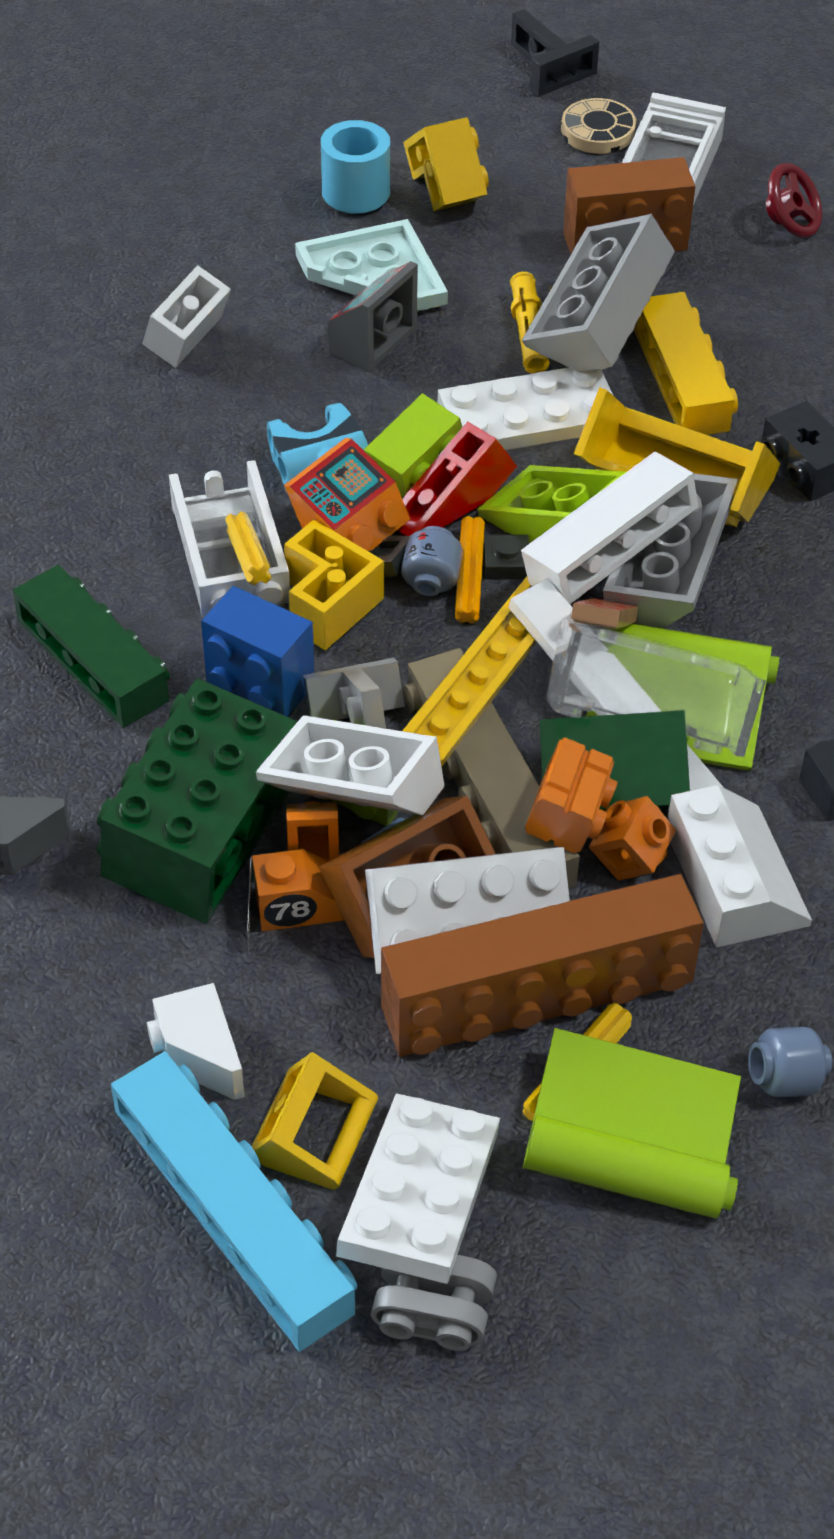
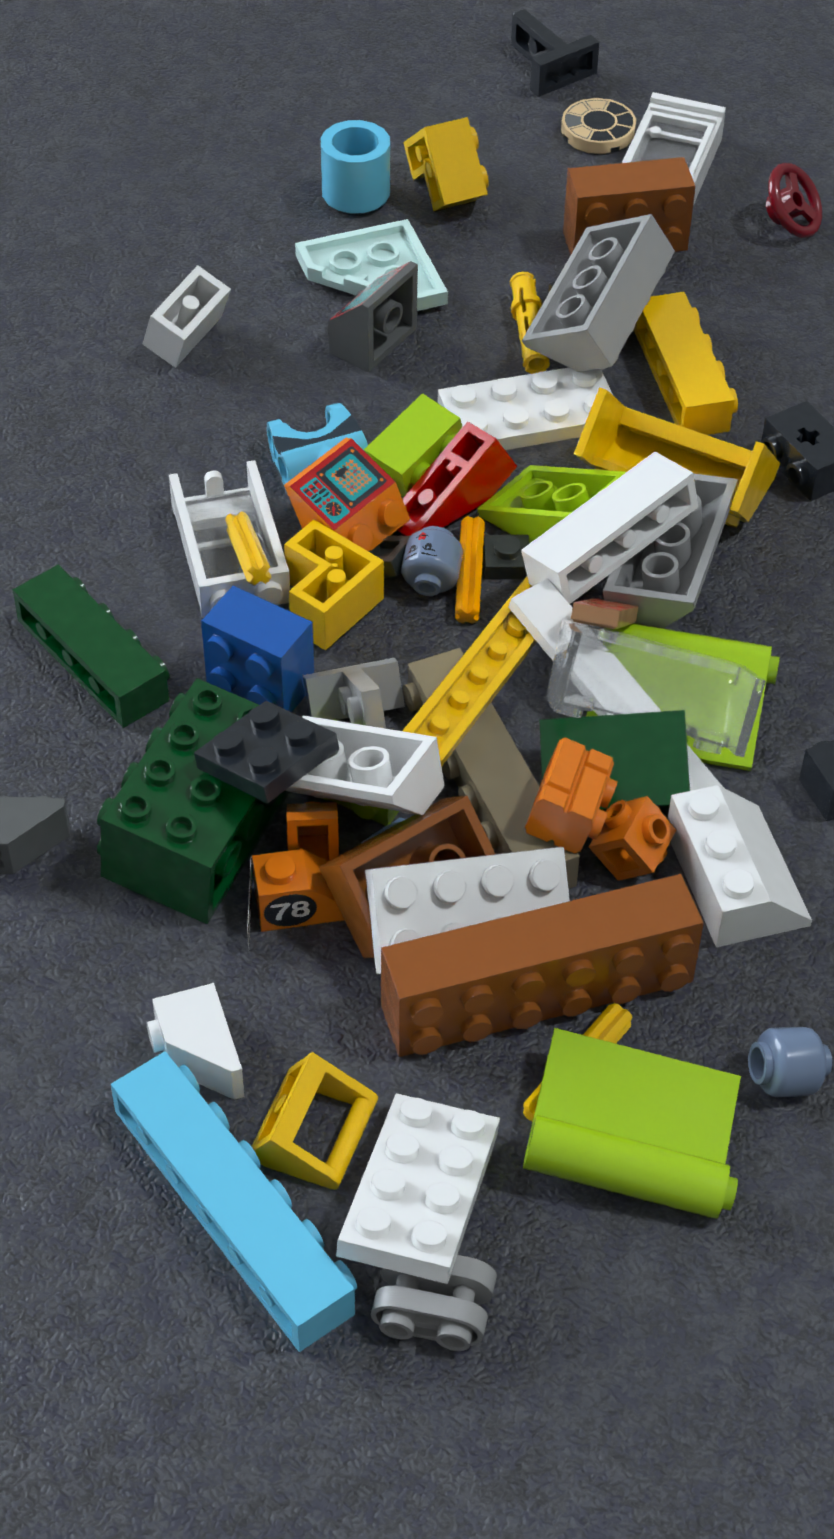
(266, 751): none -> black plate

